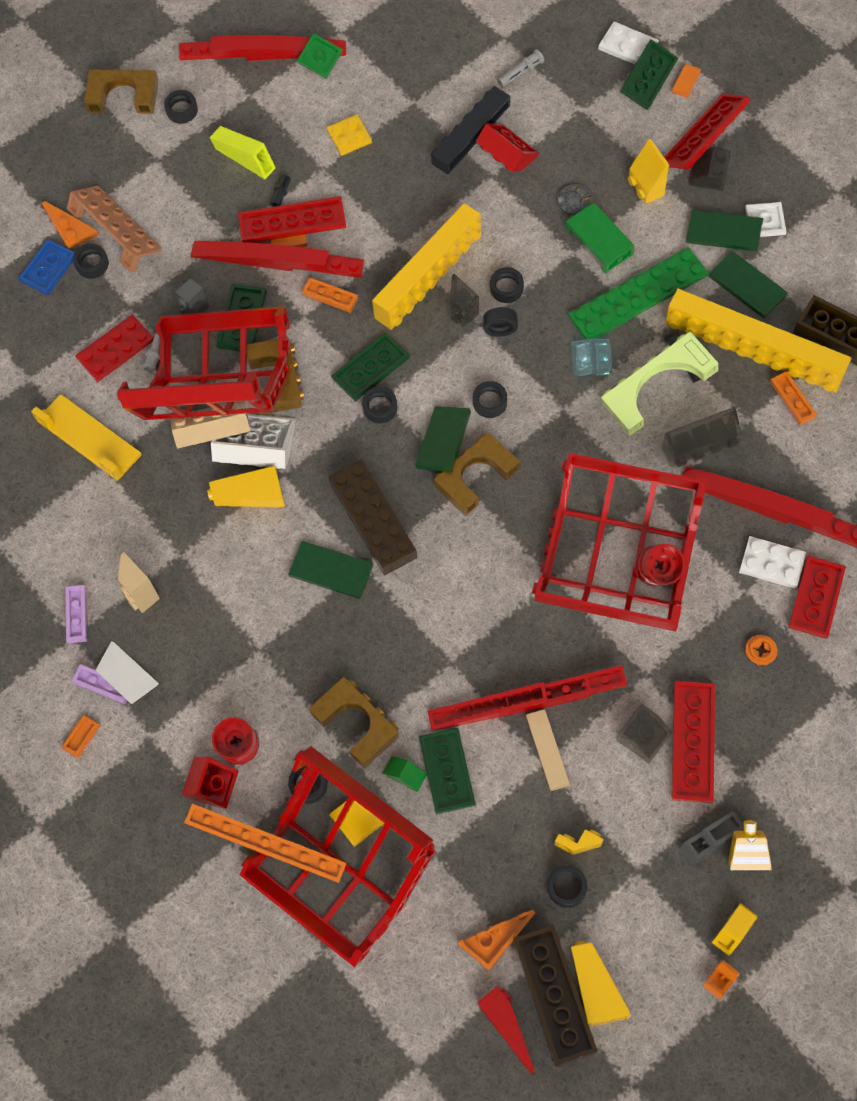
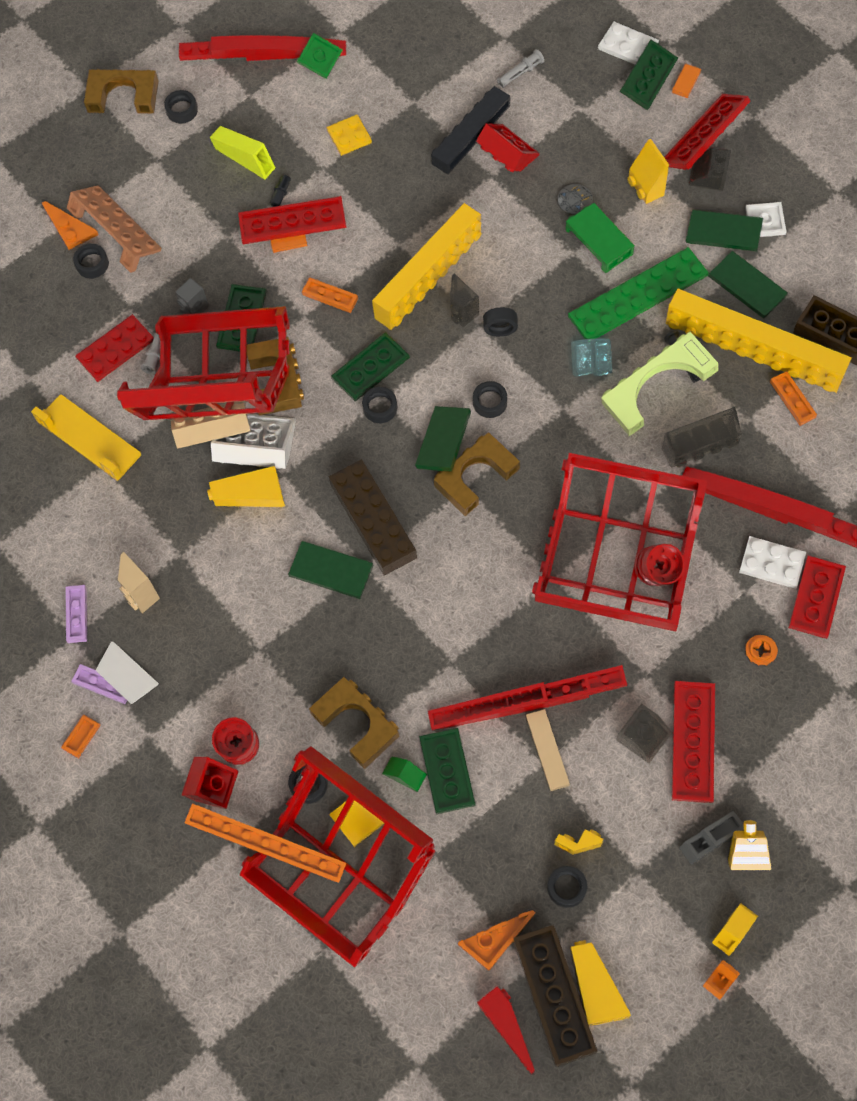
(47, 267): blue tile -> none
(278, 257): red slope -> none
(506, 297): black tyre -> none

